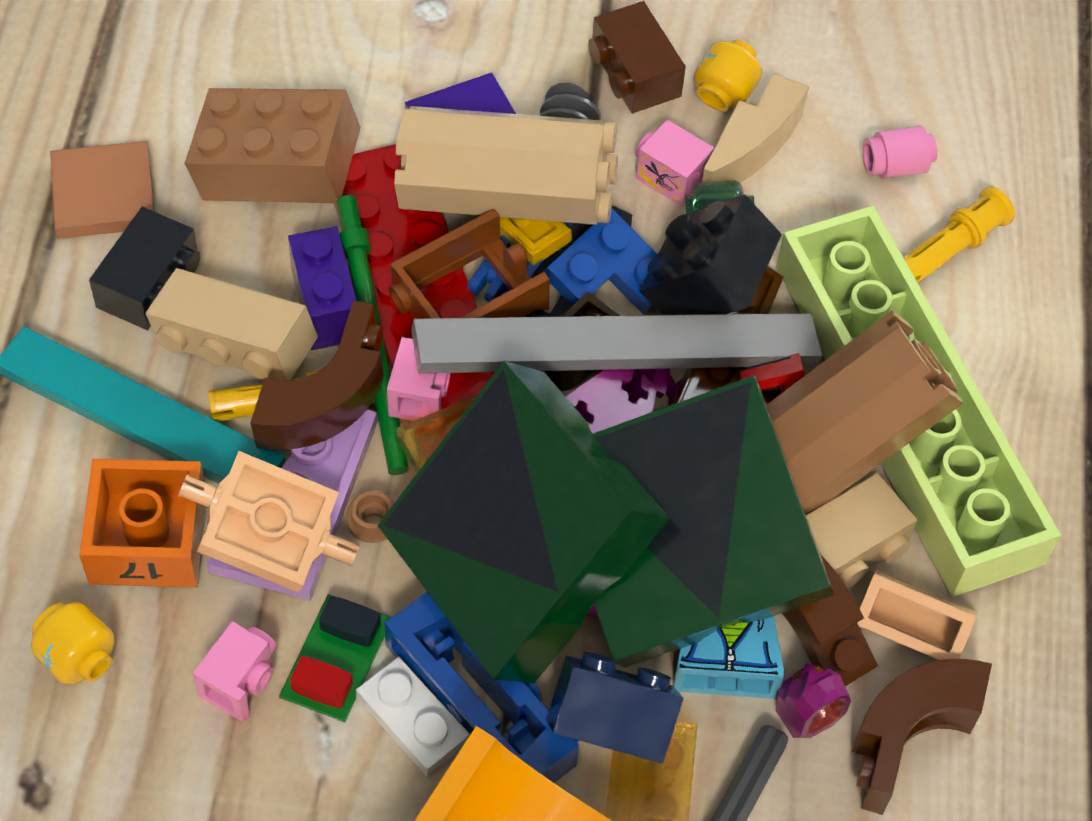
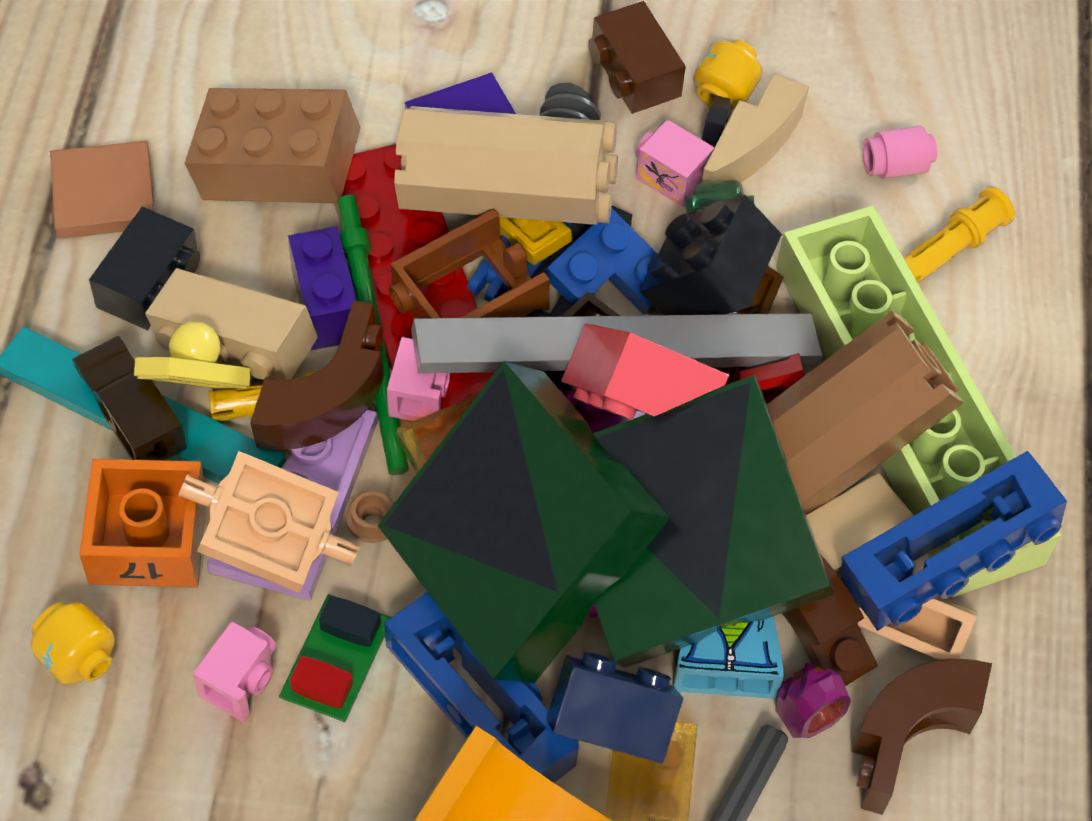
(130, 404): none -> dark brown piece
(193, 361): none -> light yellow tile
(412, 716): white plate -> none
(634, 374): none -> coral slope
(716, 120): none -> black tile
(1024, 510): none -> blue brick

